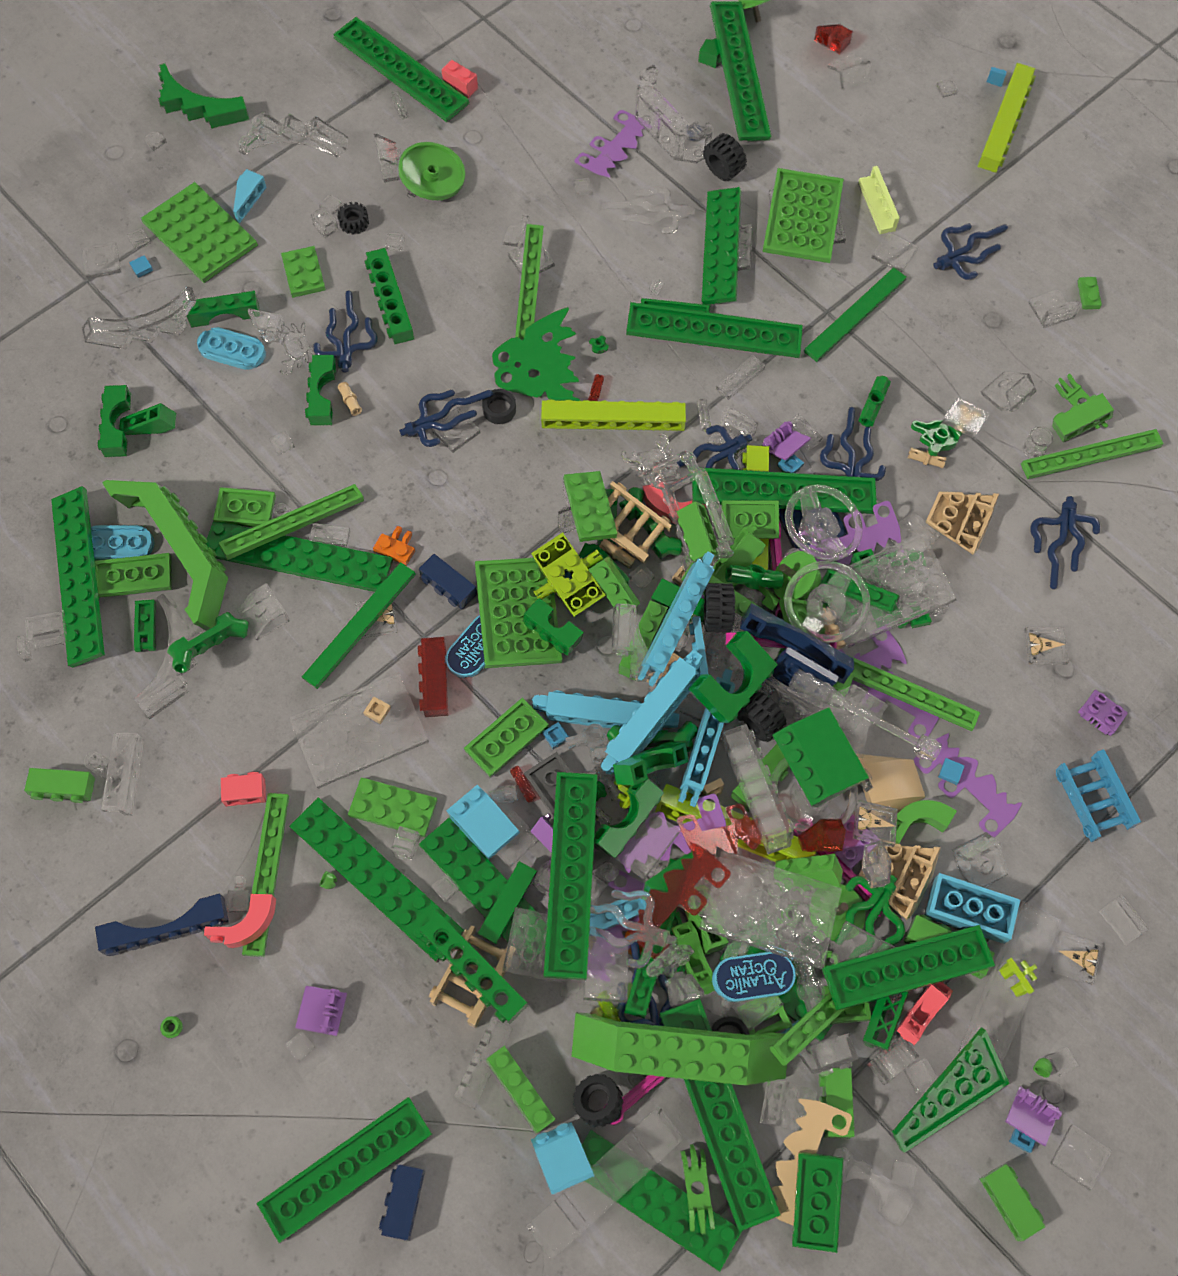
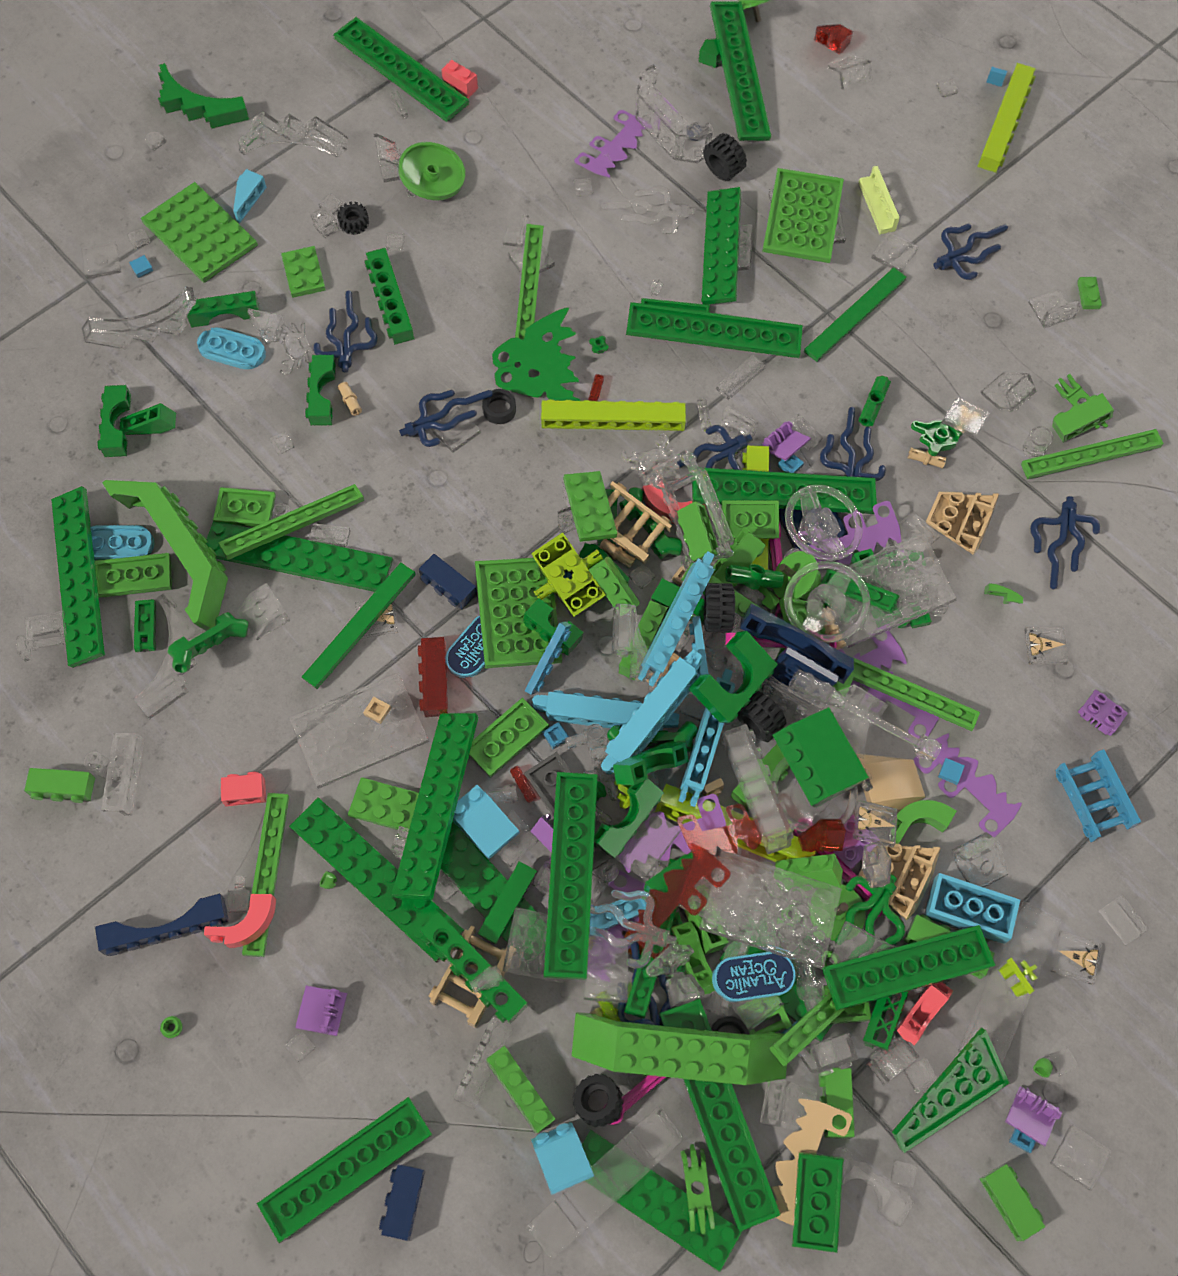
(393, 548): orange hinge -> none
(435, 806): none -> green plate
(487, 979): none -> clear cone
(552, 651): none -> dark azure plate
(1008, 594): none -> bright green slope

